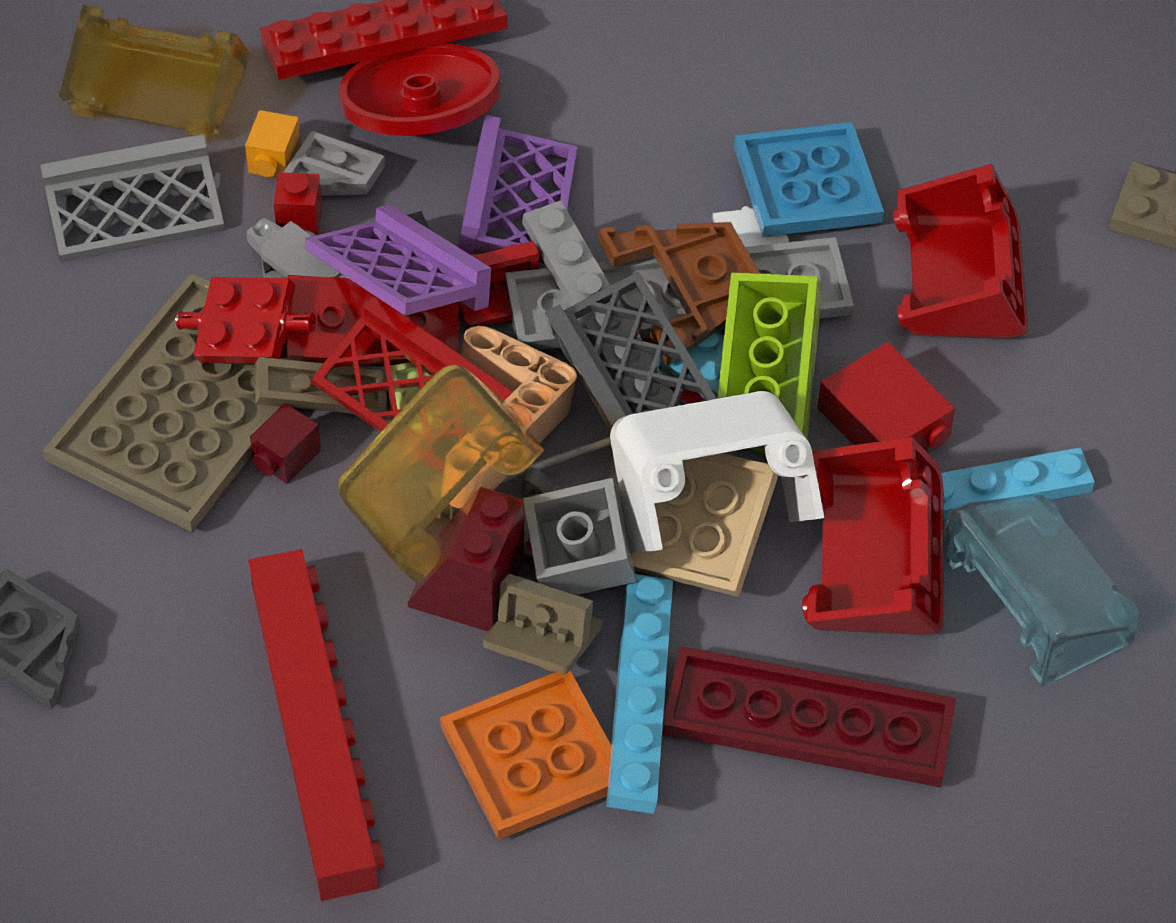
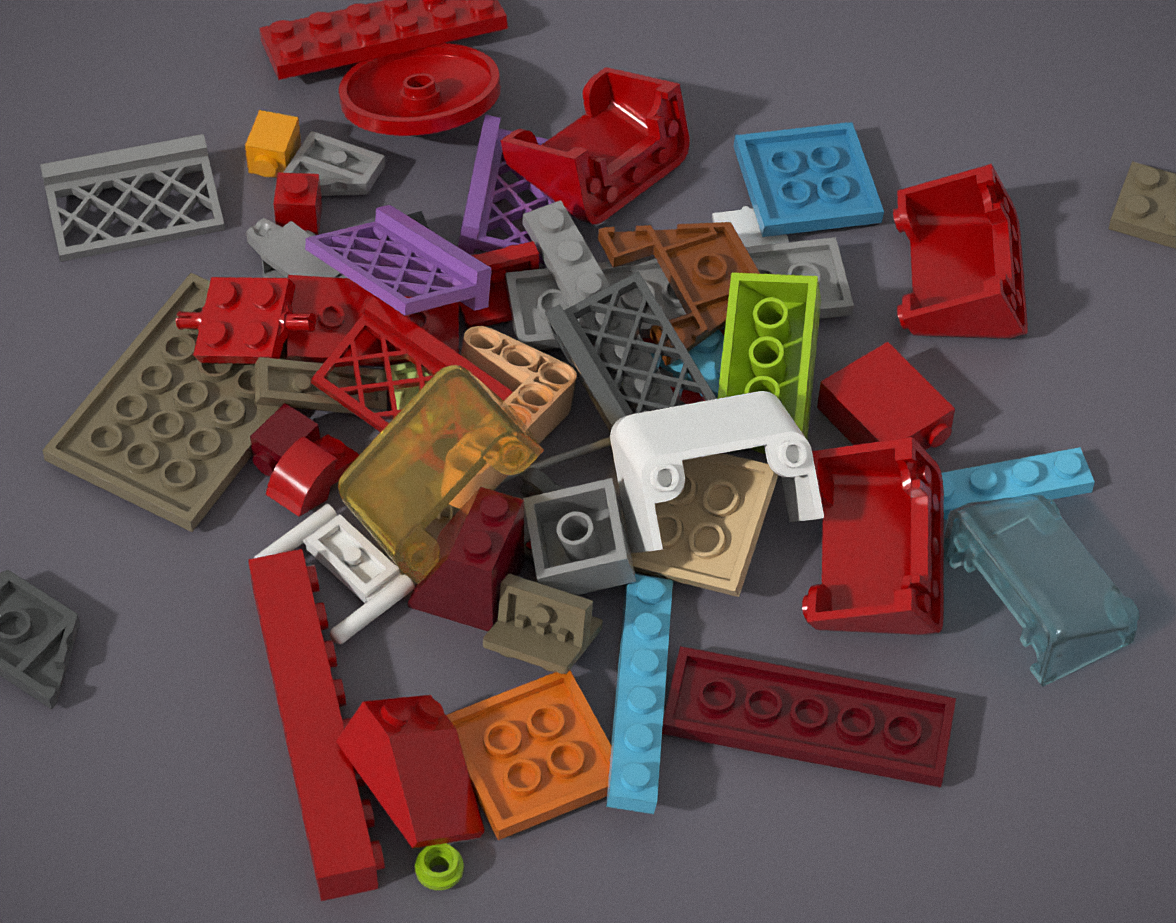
(152, 74): clear yellow windscreen -> none
(308, 472): none -> red brick
(352, 561): none -> white plate
(414, 768): none -> red slope
(439, 855): none -> lime plate
(613, 152): none -> red windscreen

